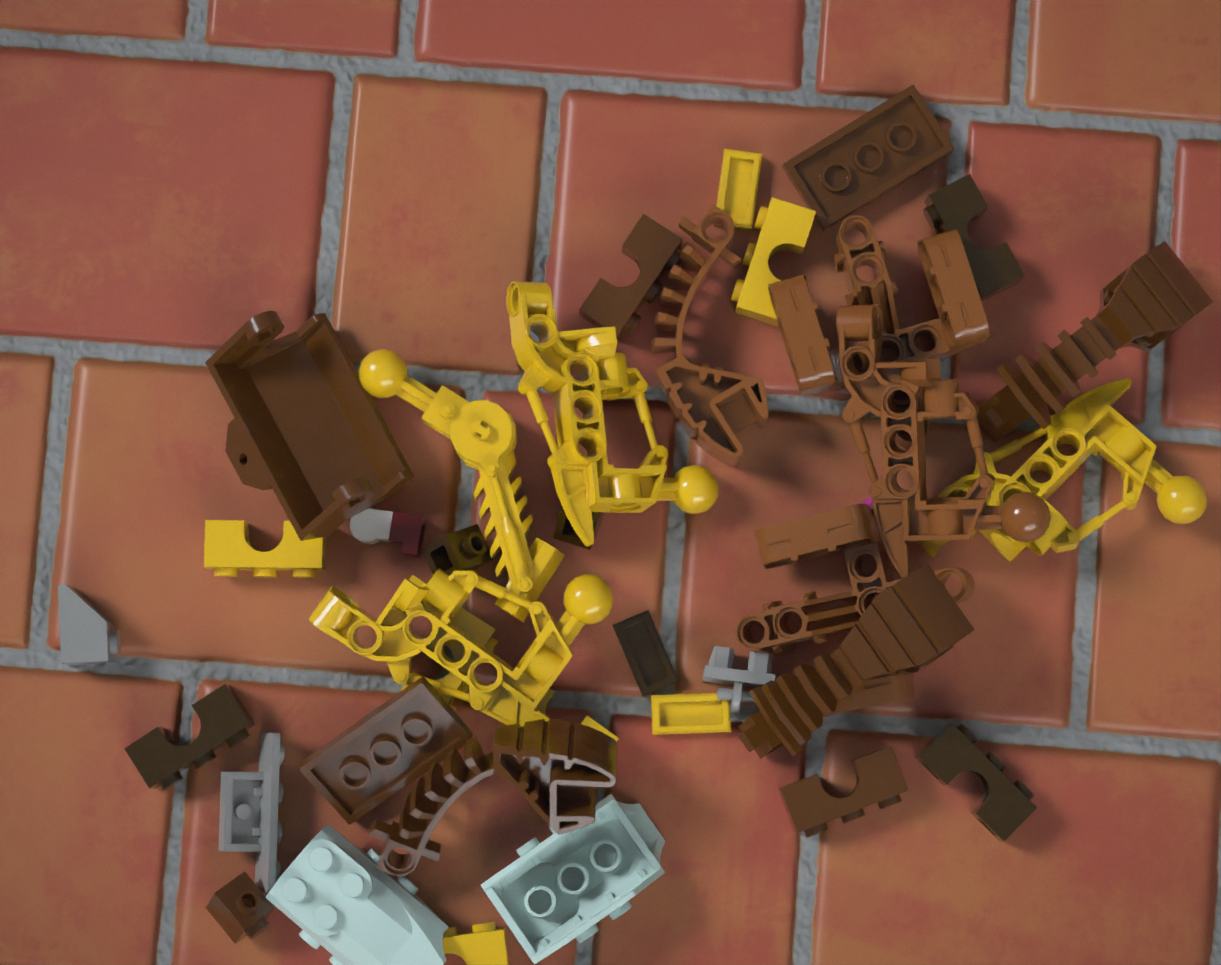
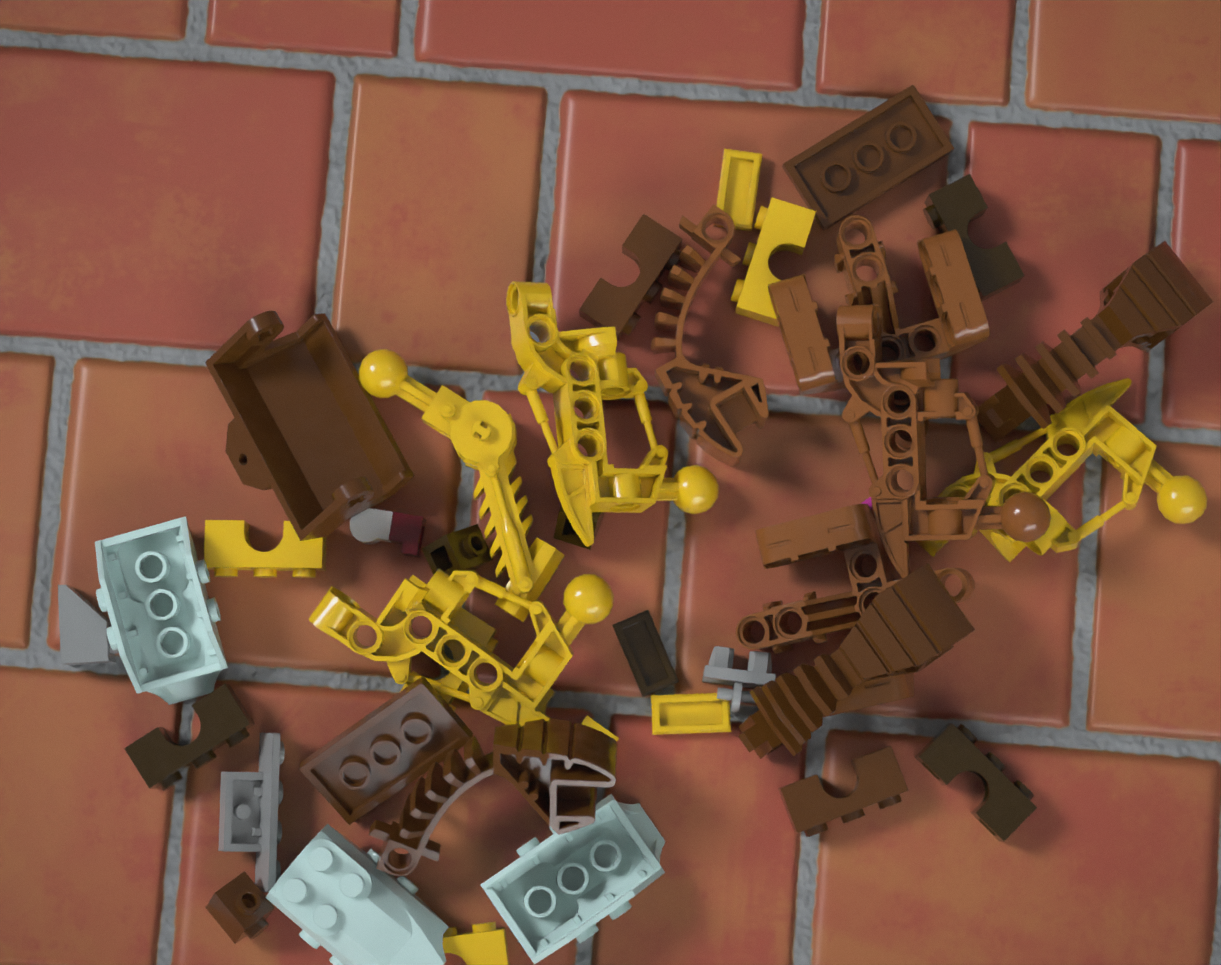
(161, 610): none -> light aqua slope

